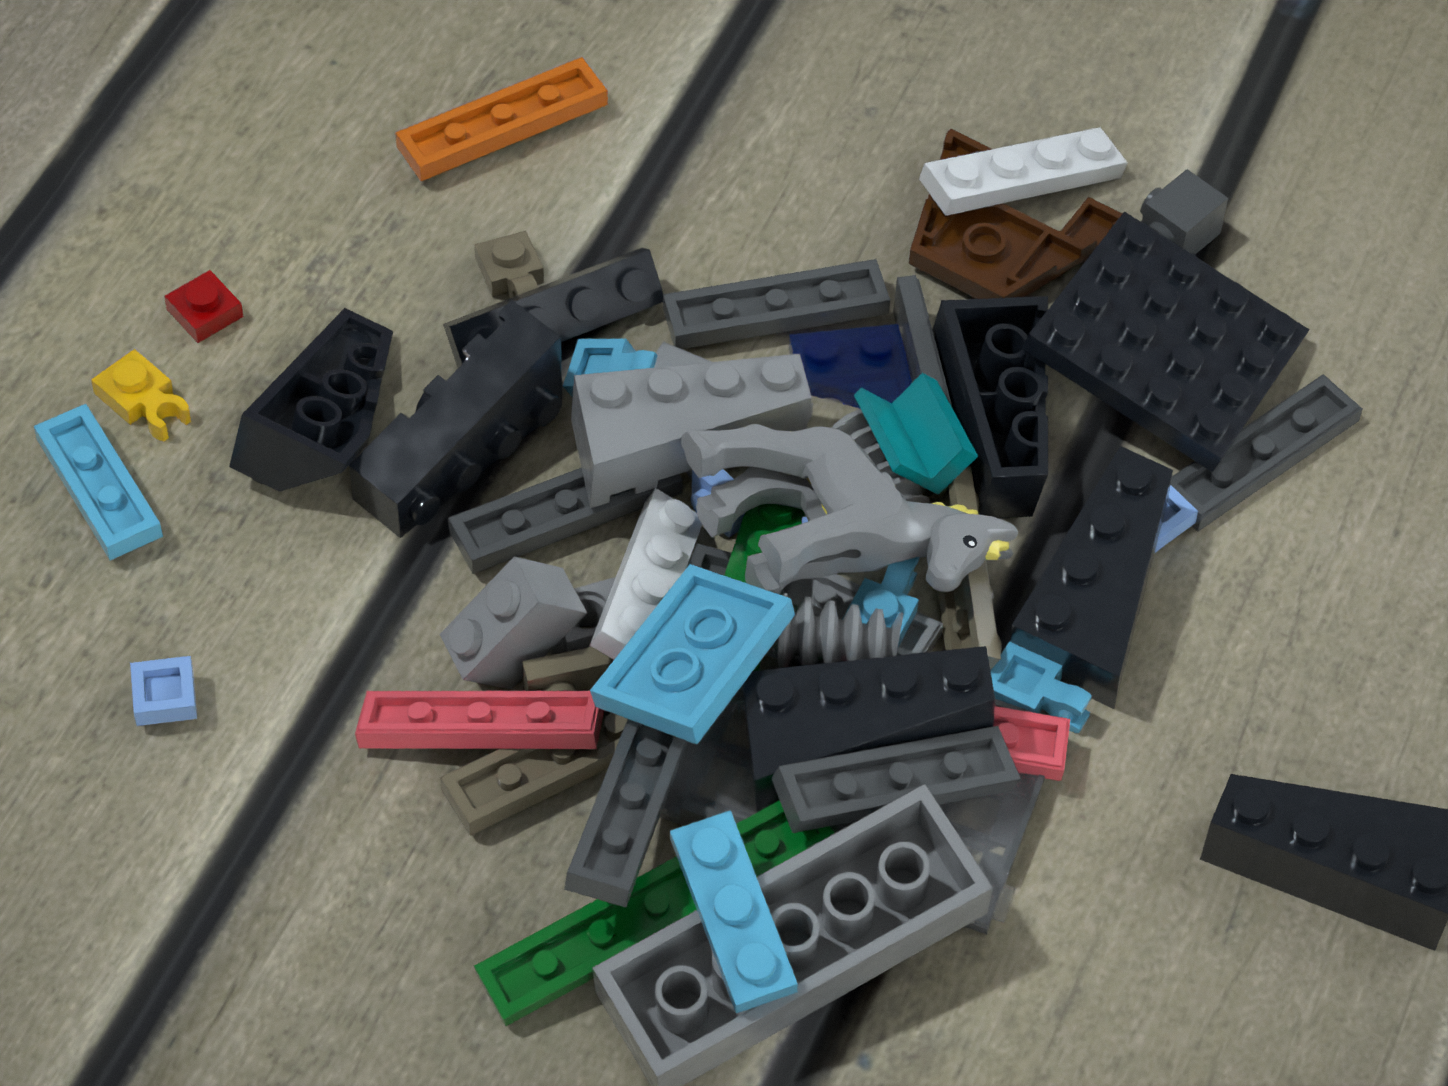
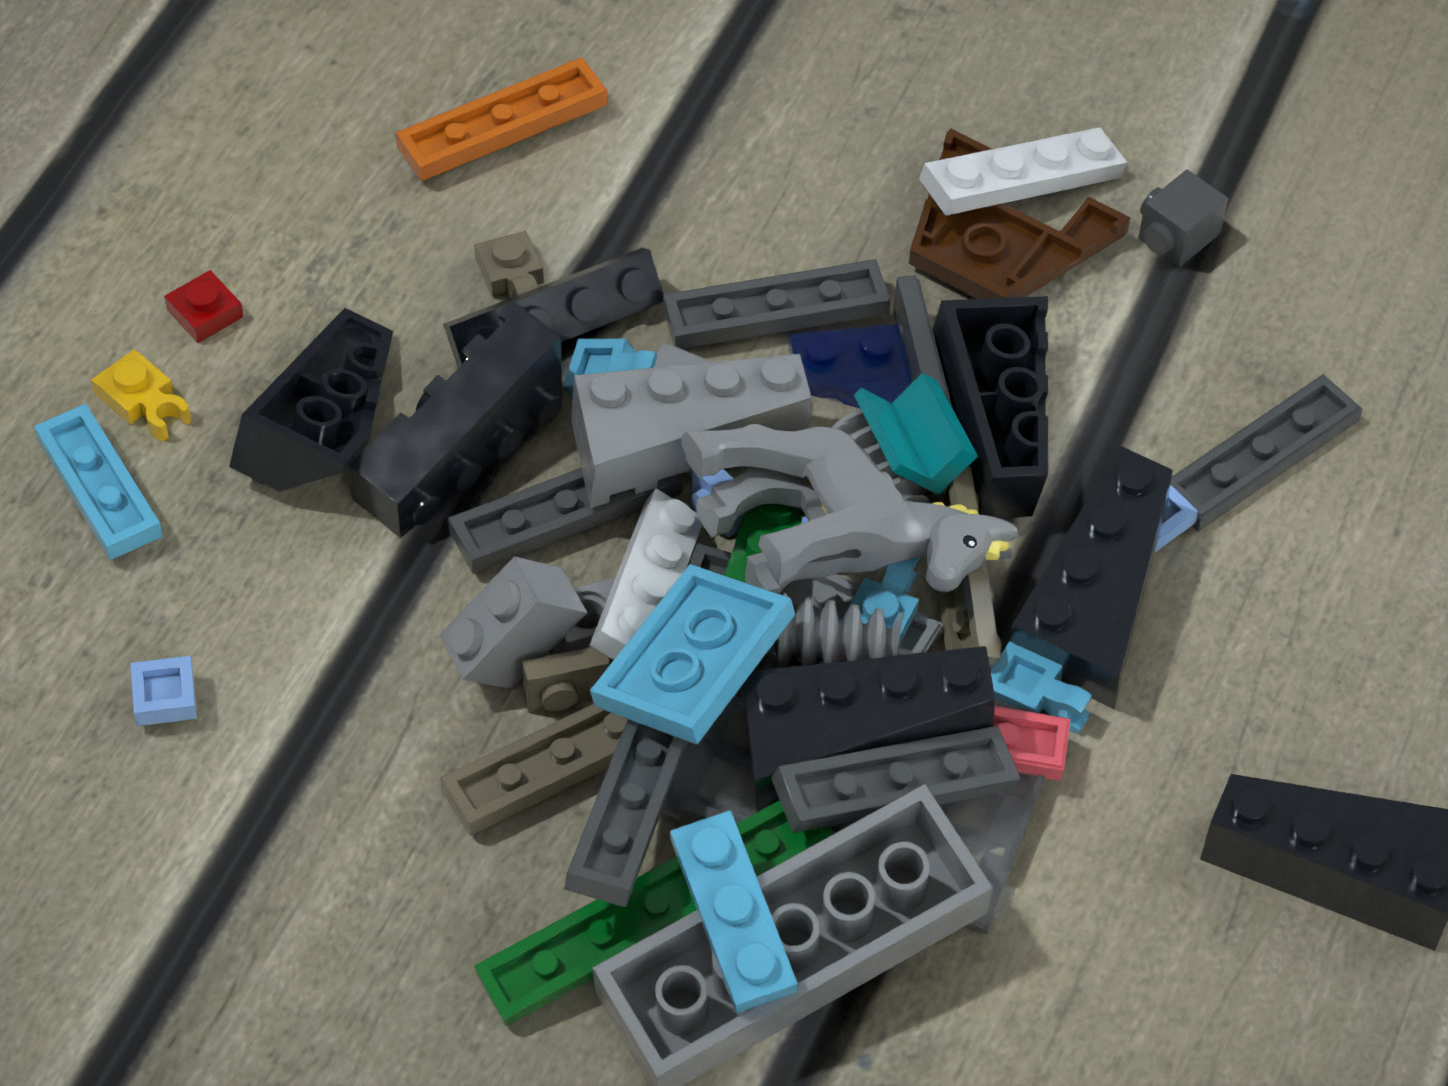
(479, 720): coral tile -> none
(1166, 340): black plate -> none

